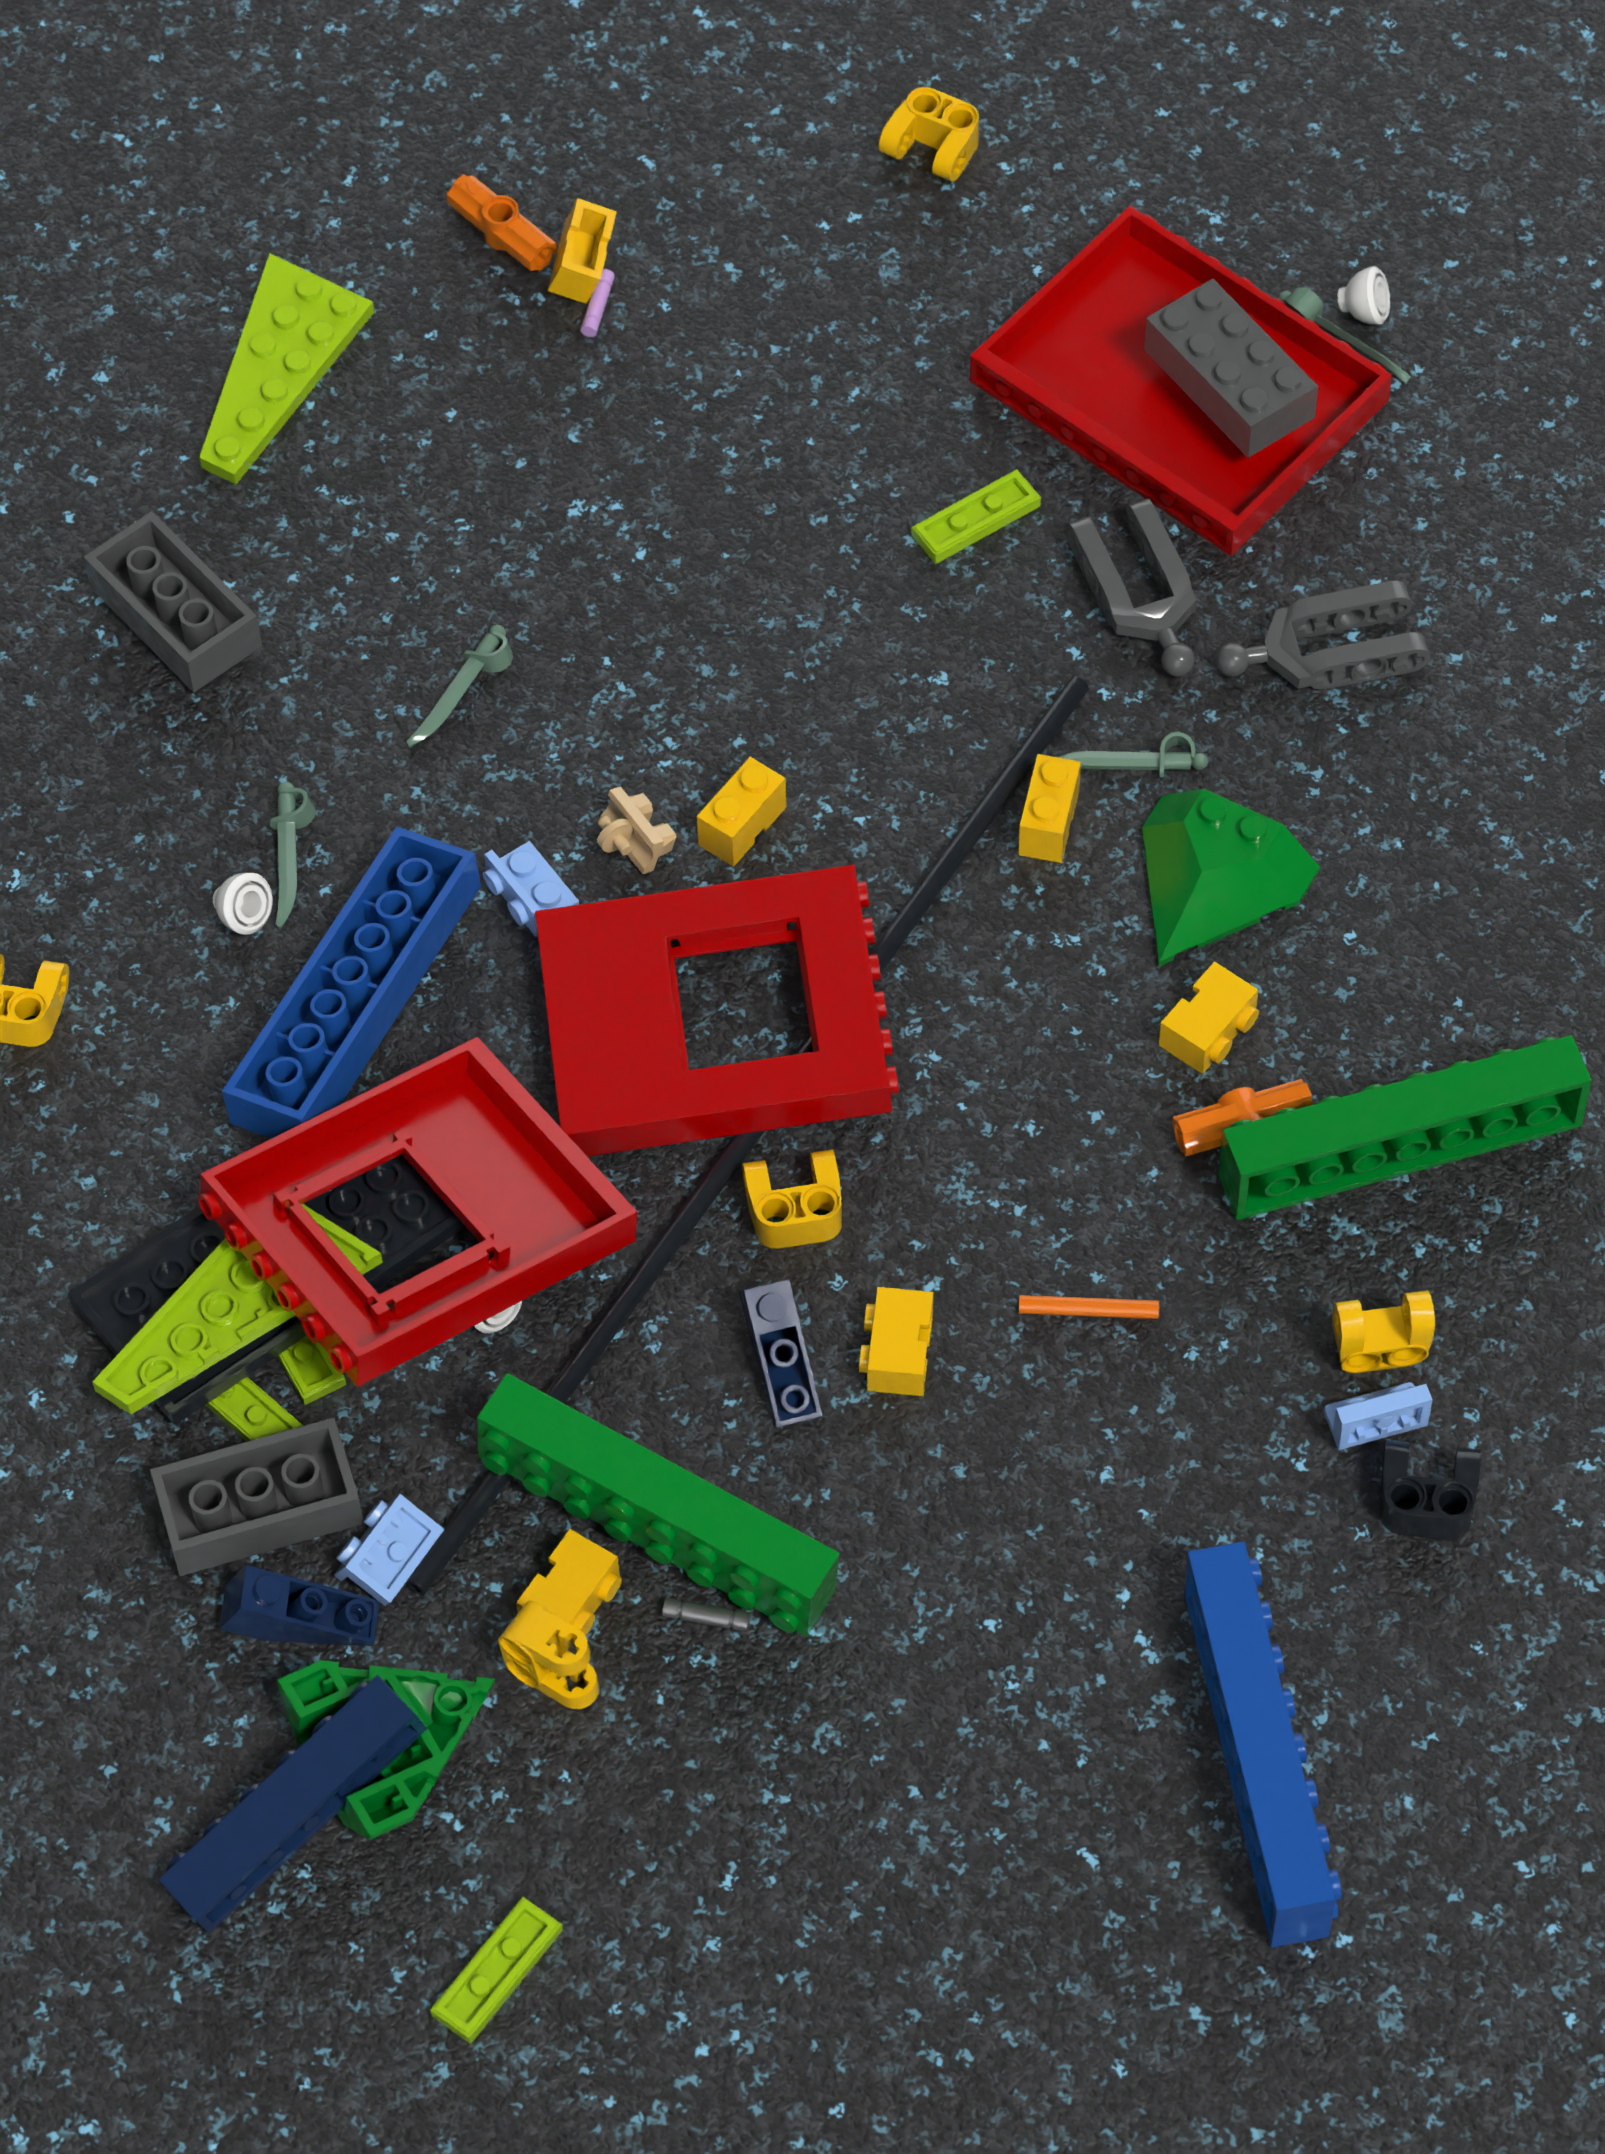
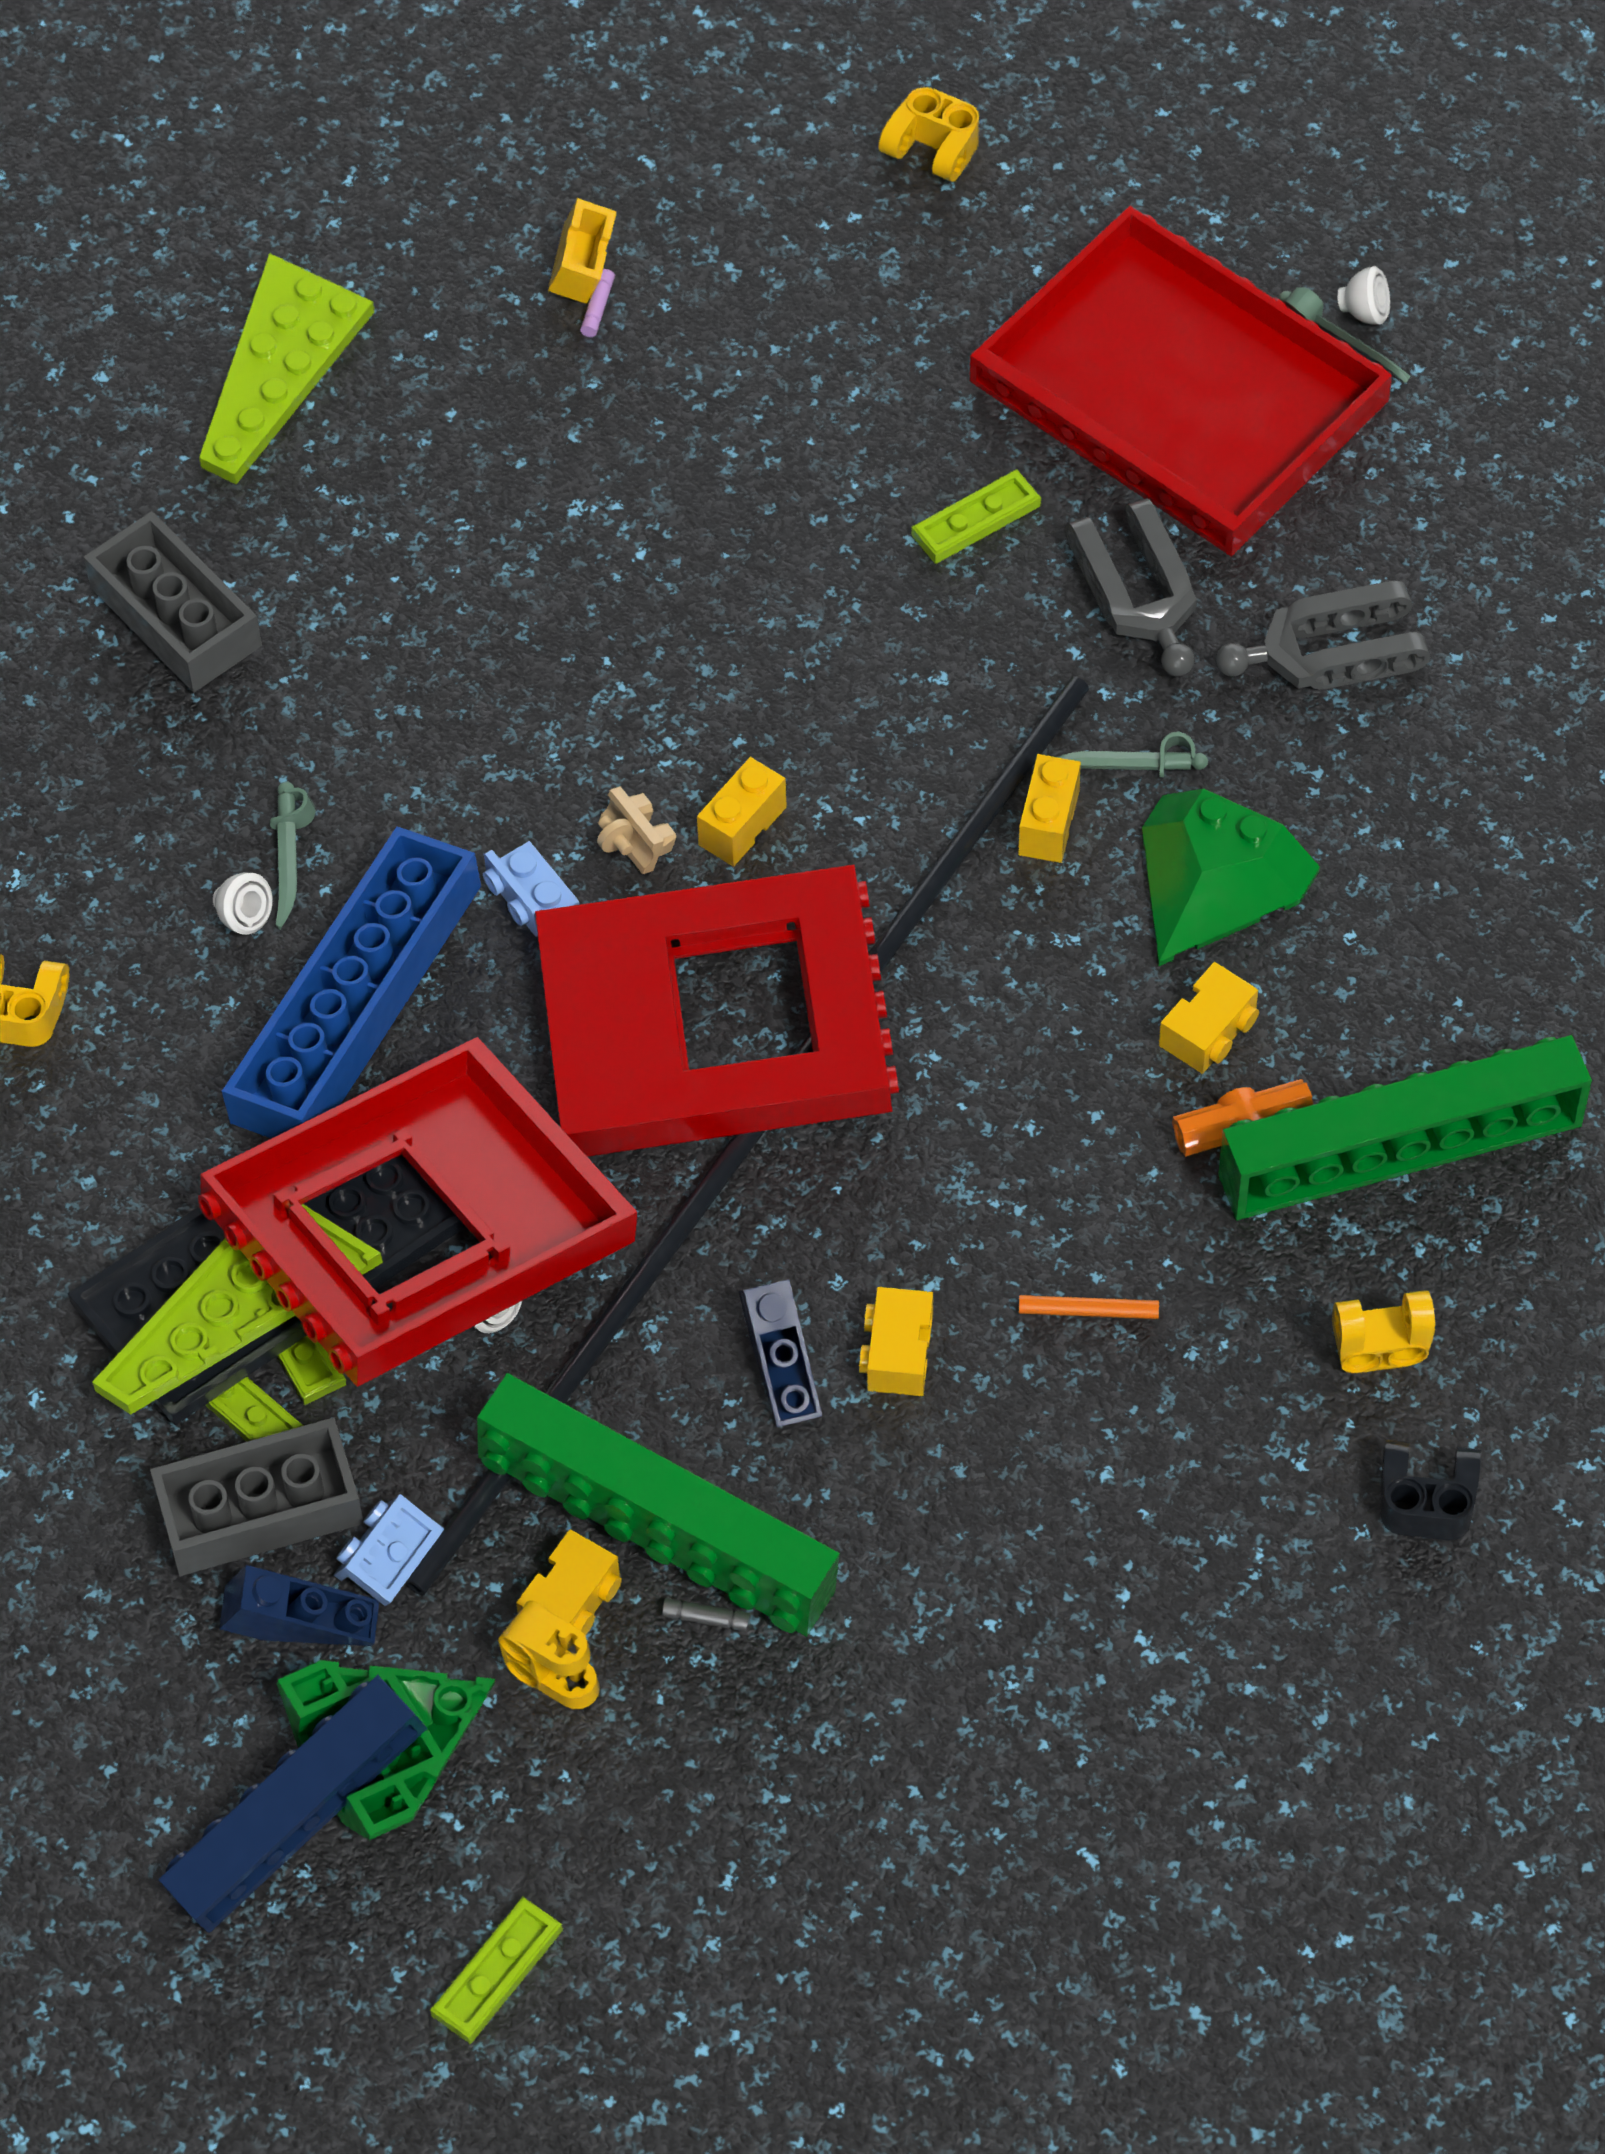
(485, 658): sand green sword -> none
(501, 223): orange piece -> none
(795, 1204): yellow piece -> none
(1230, 368): dark grey brick -> none
(1260, 1745): blue brick -> none
(1379, 1414): light blue bracket -> none

